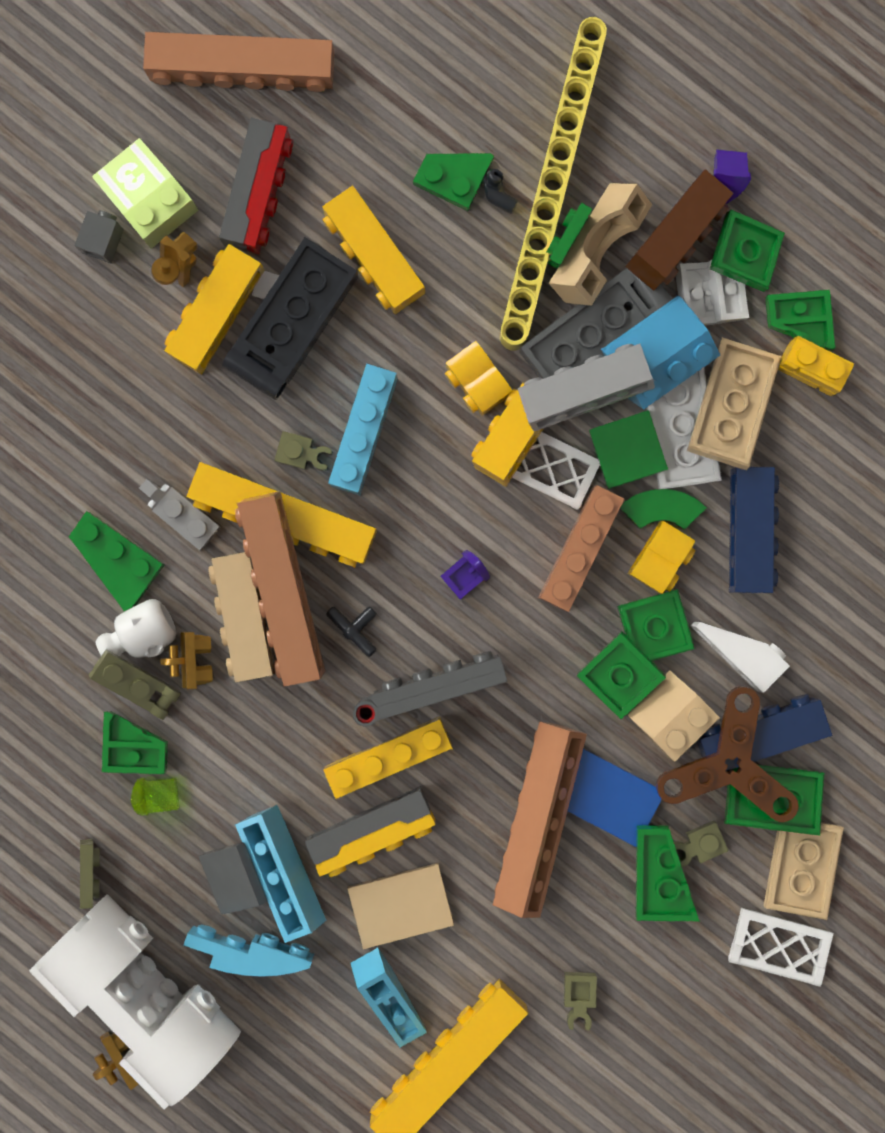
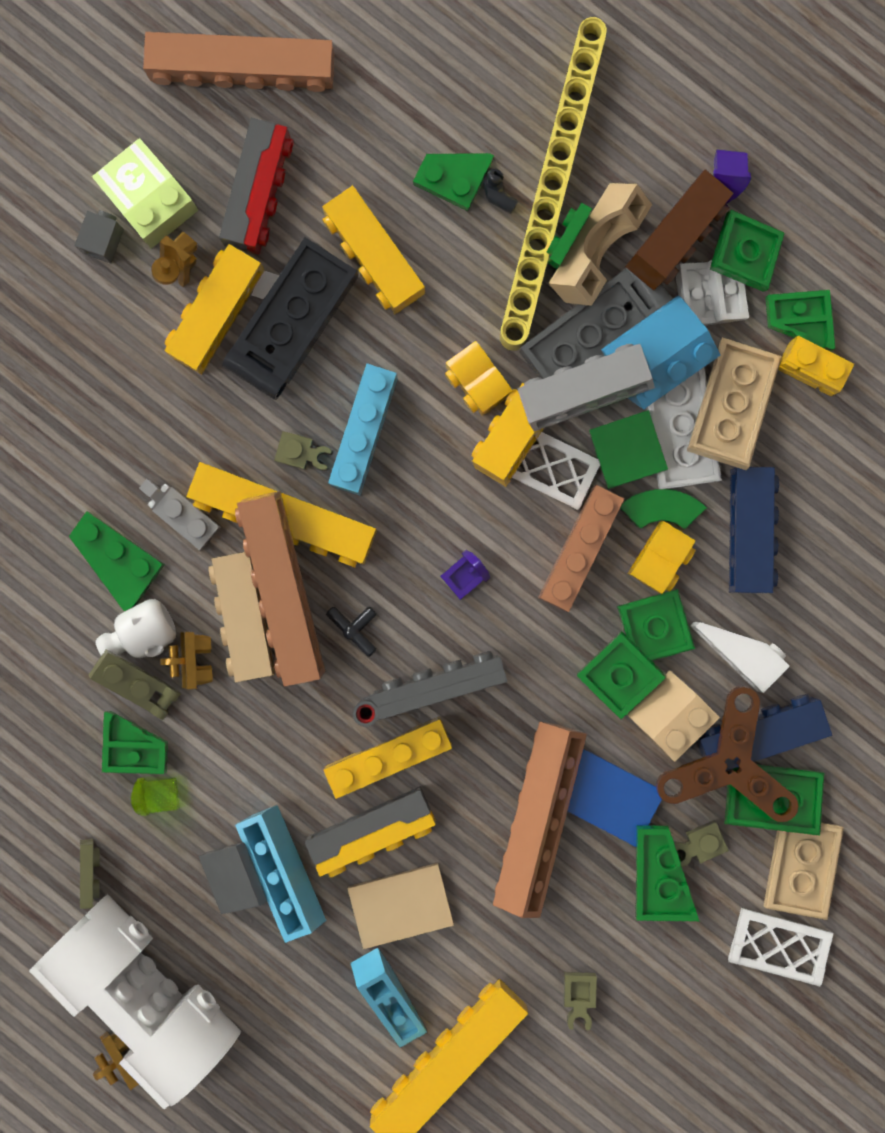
(262, 958): medium azure slope -> none

